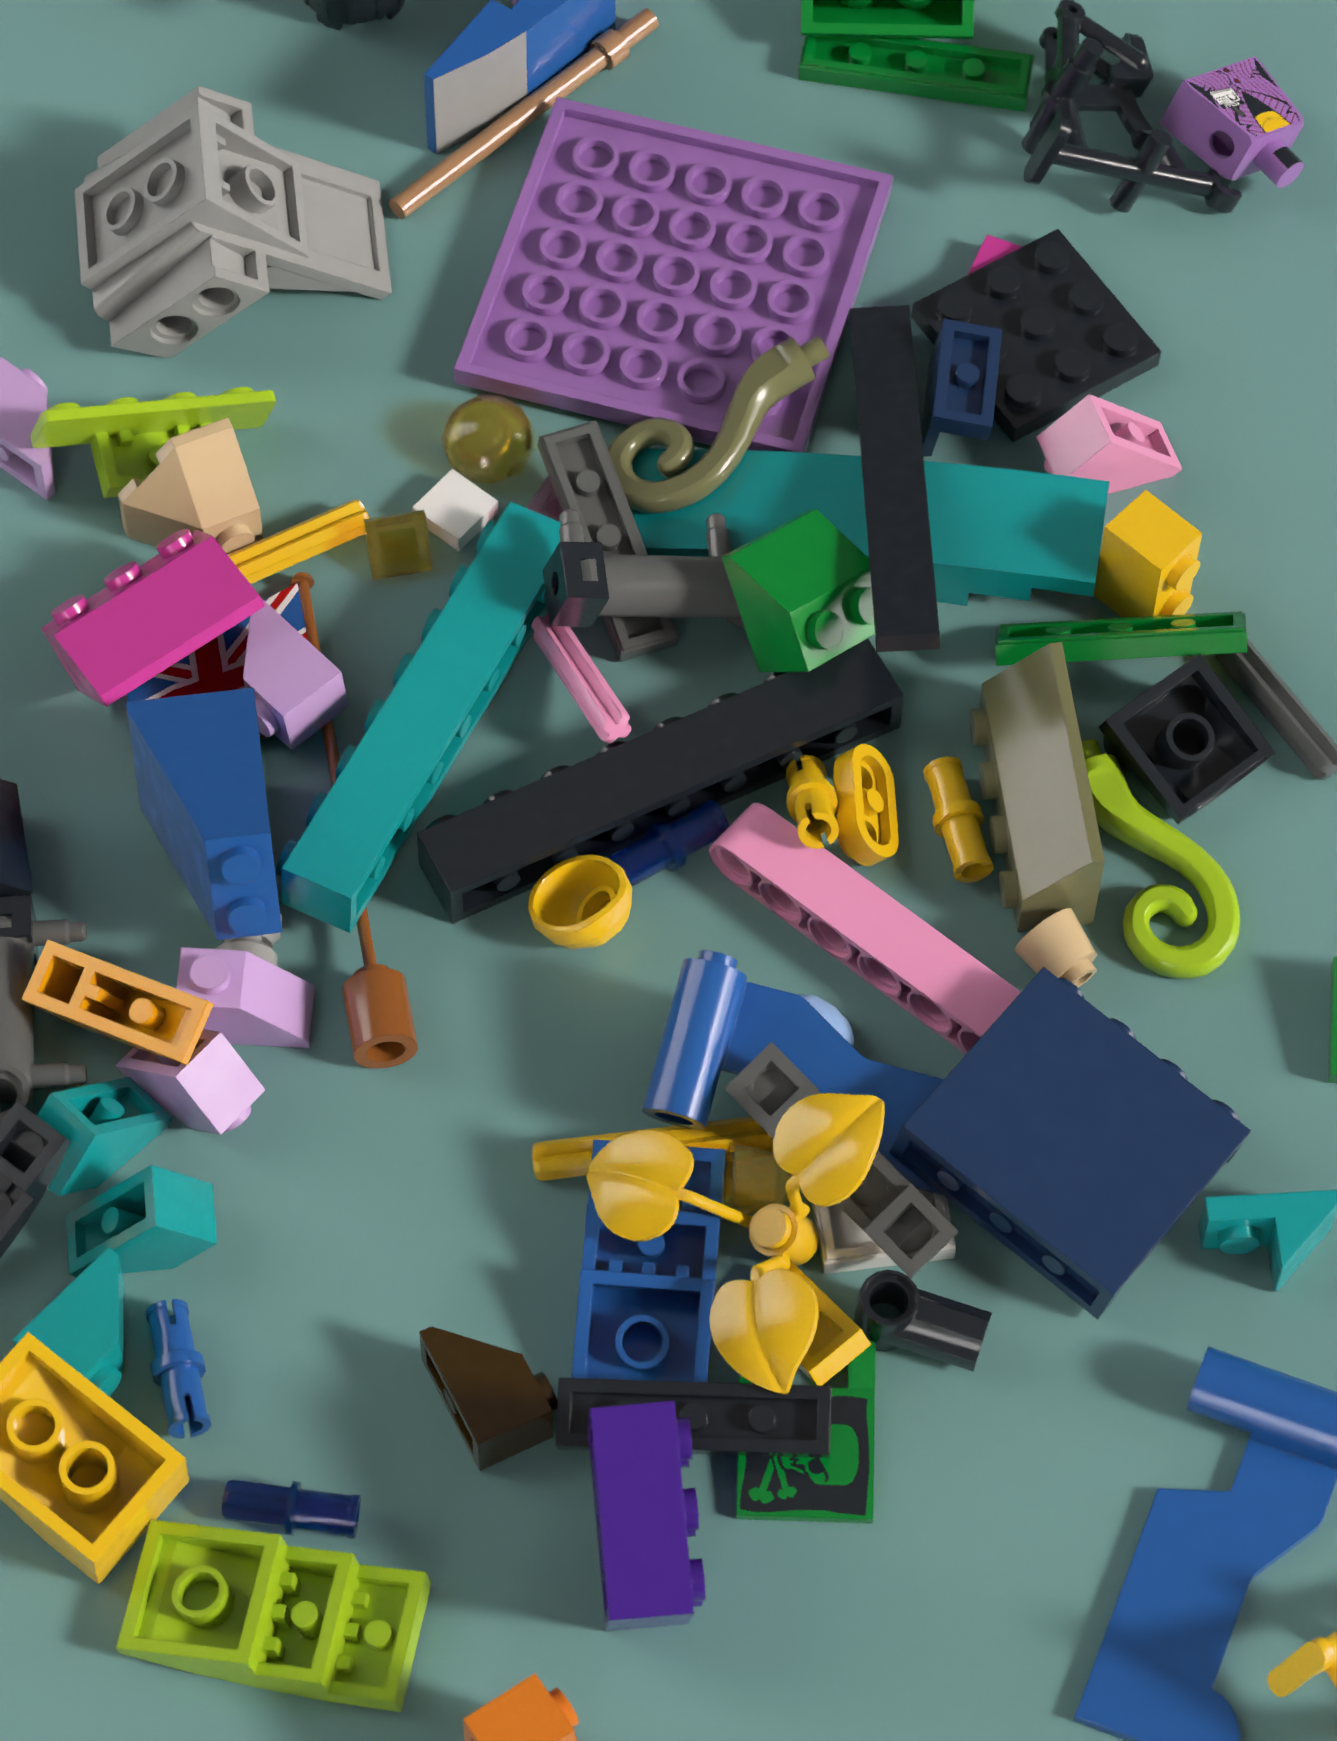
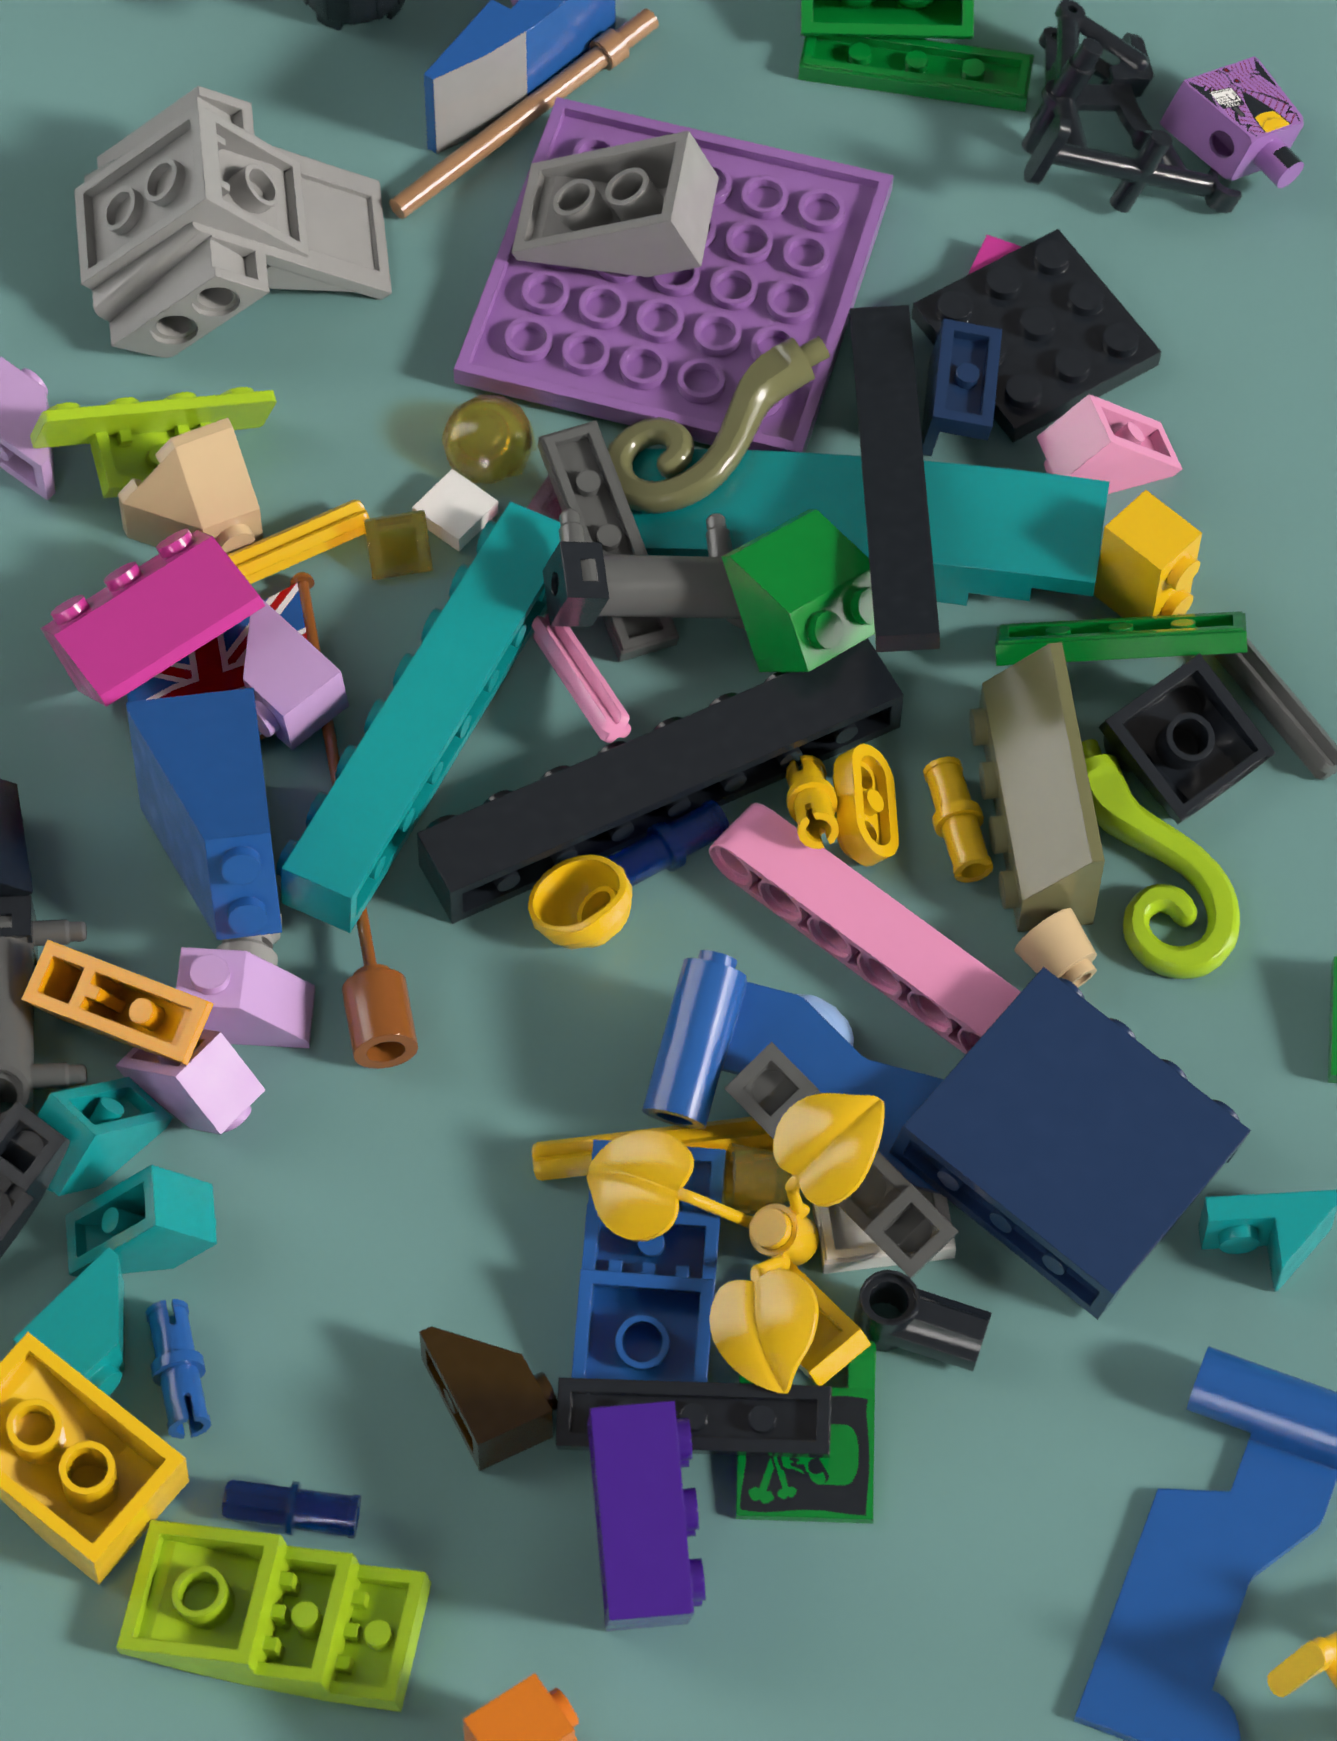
(620, 208): none -> light grey slope

